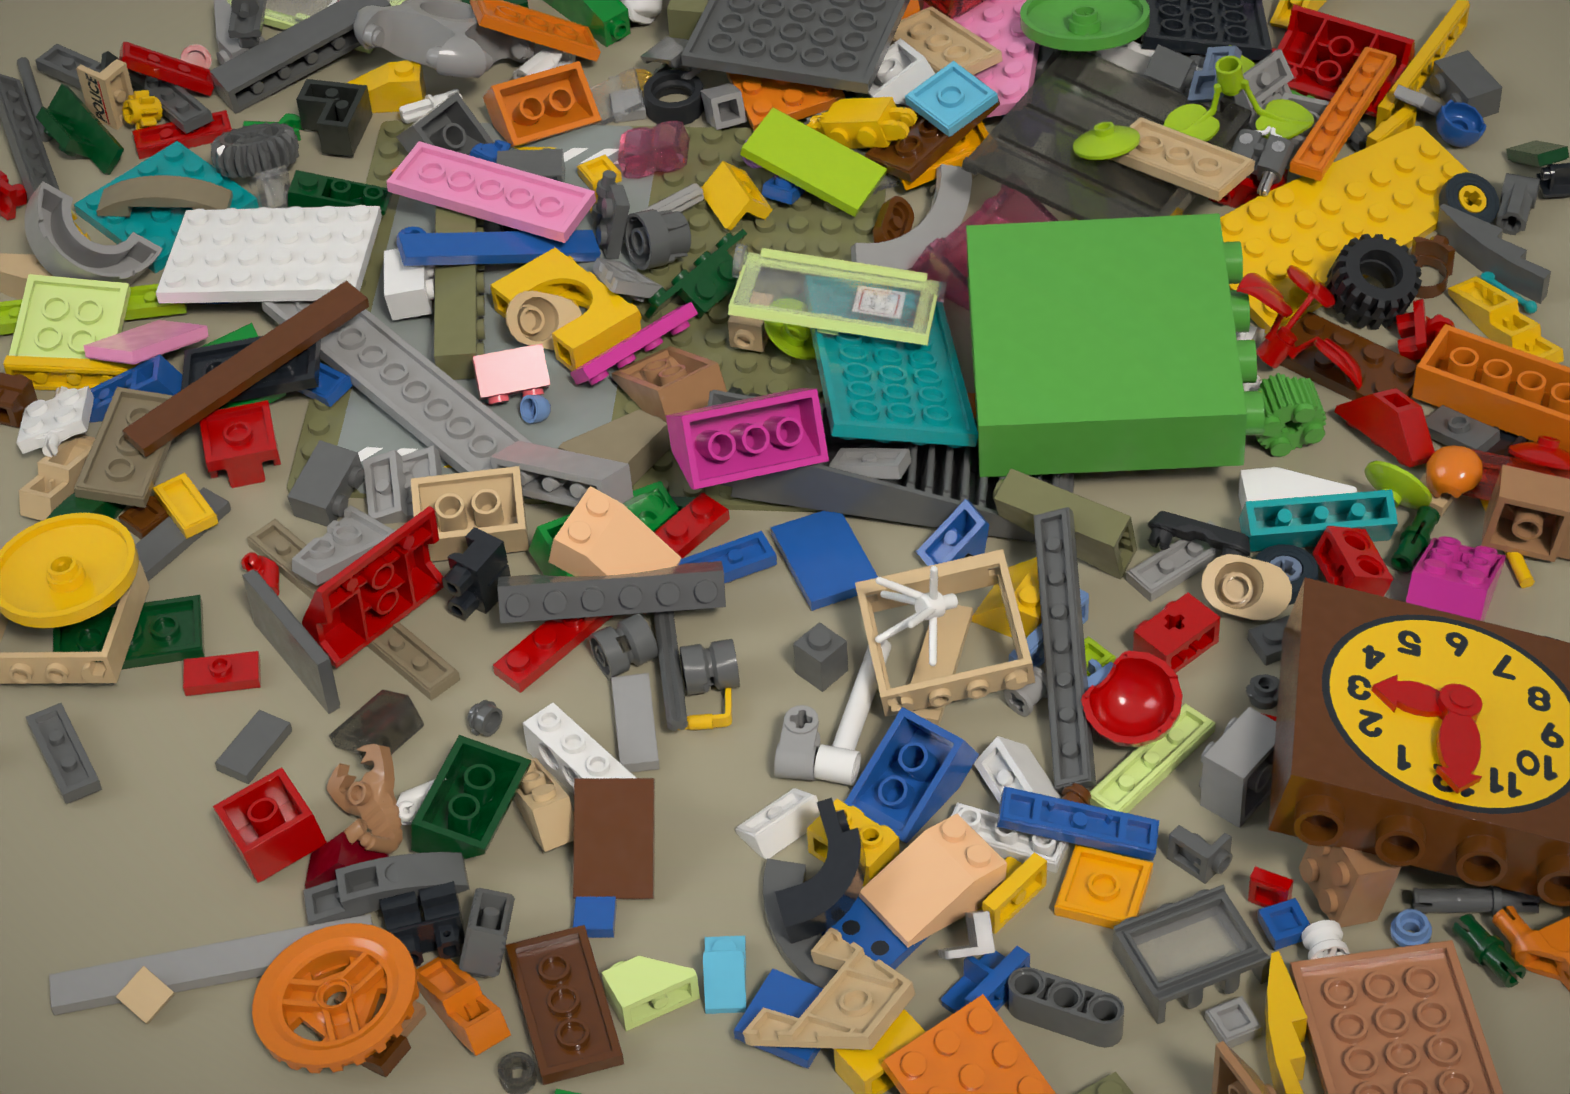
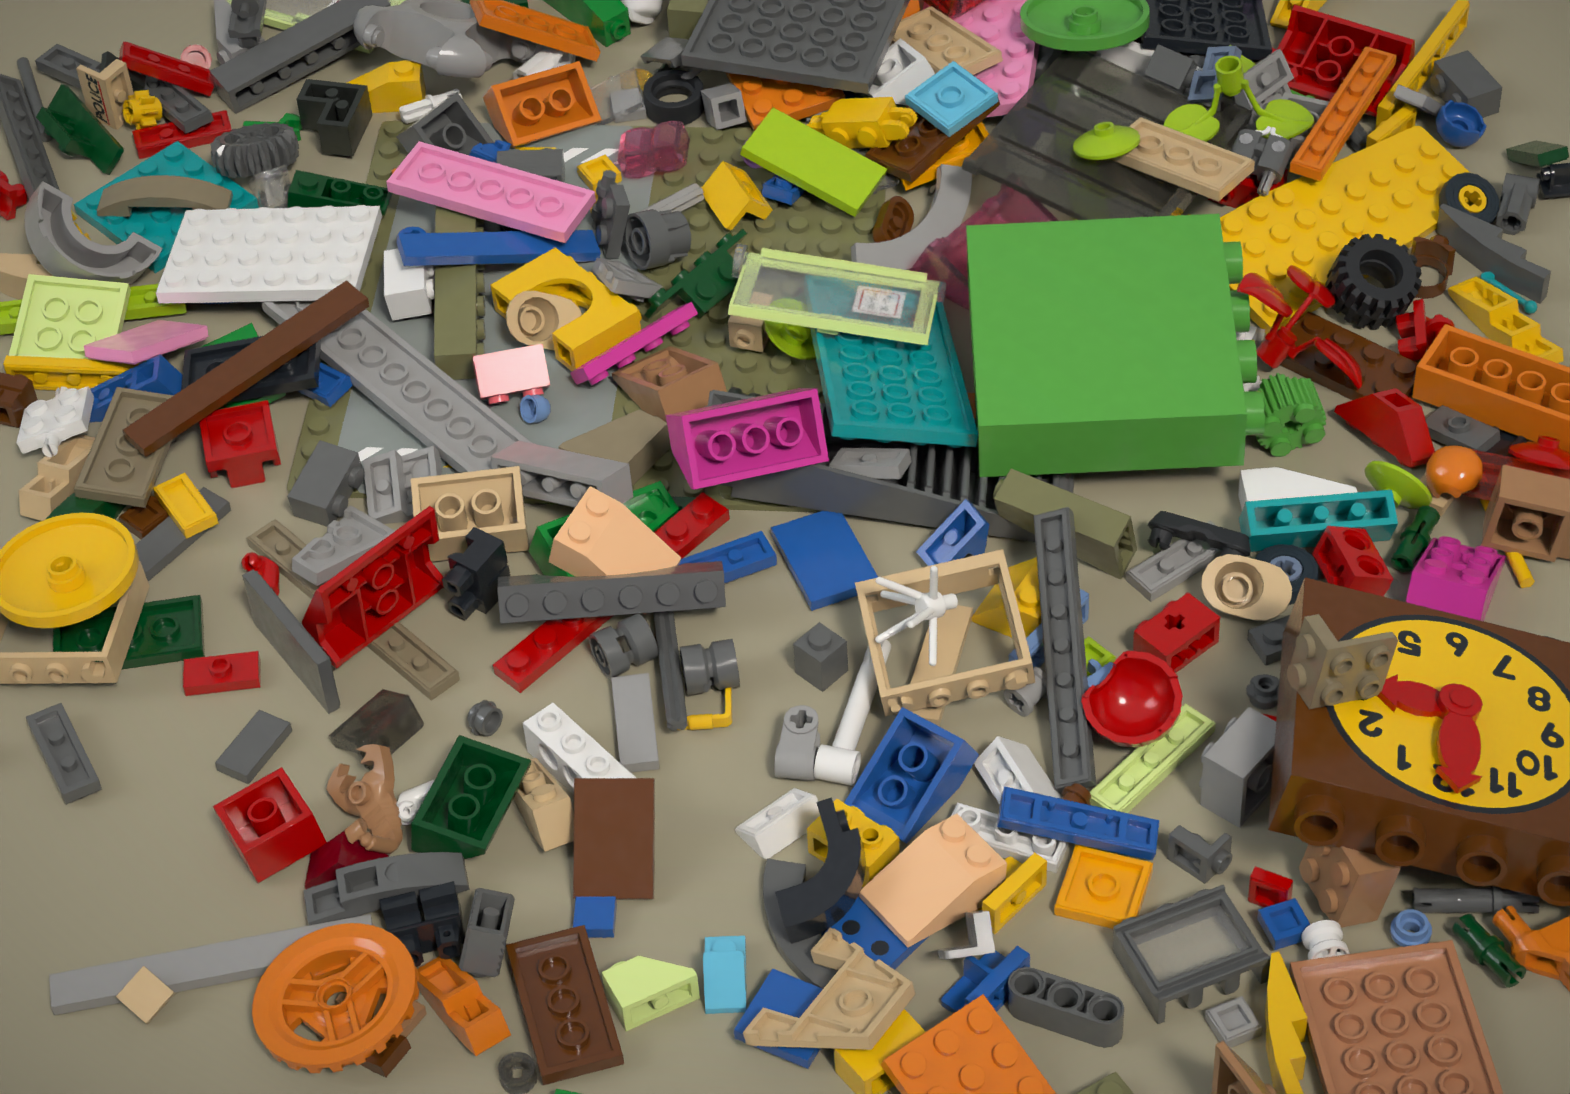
(1340, 671): none -> dark tan bracket

